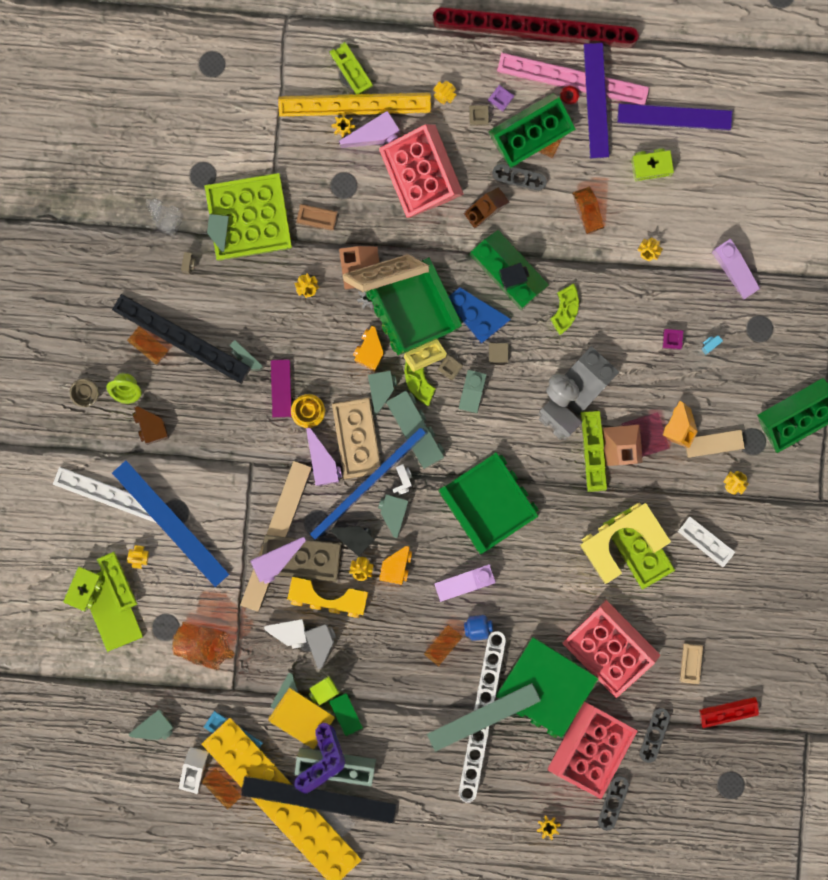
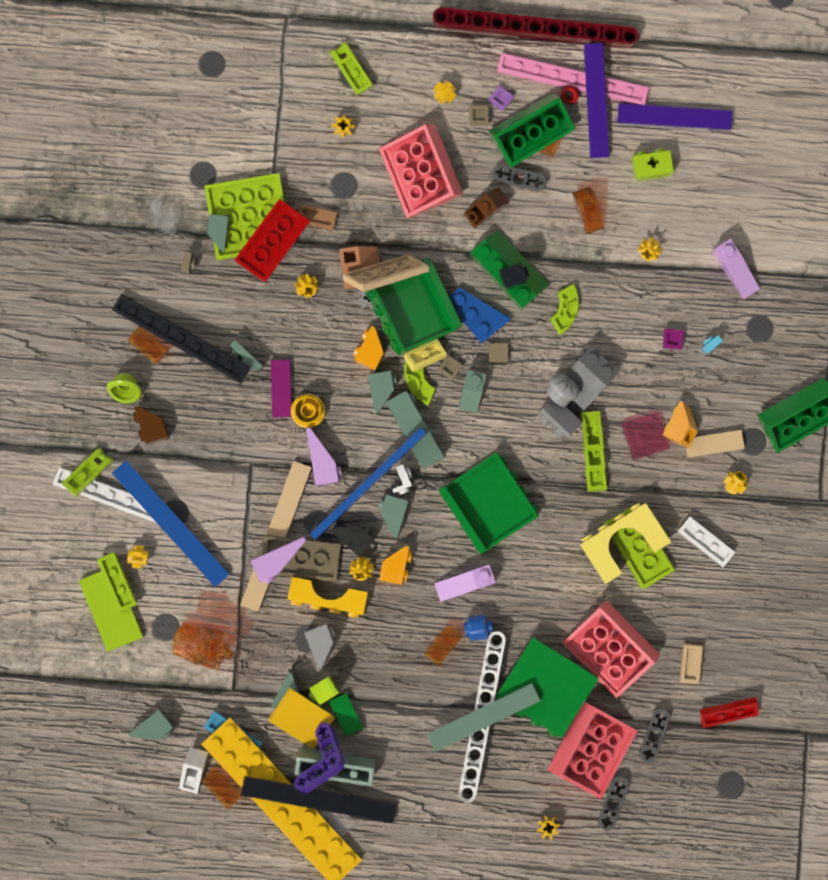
(74, 594): lime brick -> none
(84, 392): dark tan hair -> none
(87, 472): none -> lime plate
(272, 241): none -> red plate
(289, 633): white slope -> none
(354, 104): yellow tile -> none
(356, 438): tan tile -> none
(373, 133): lavender slope -> none
(622, 445): nougat slope -> none

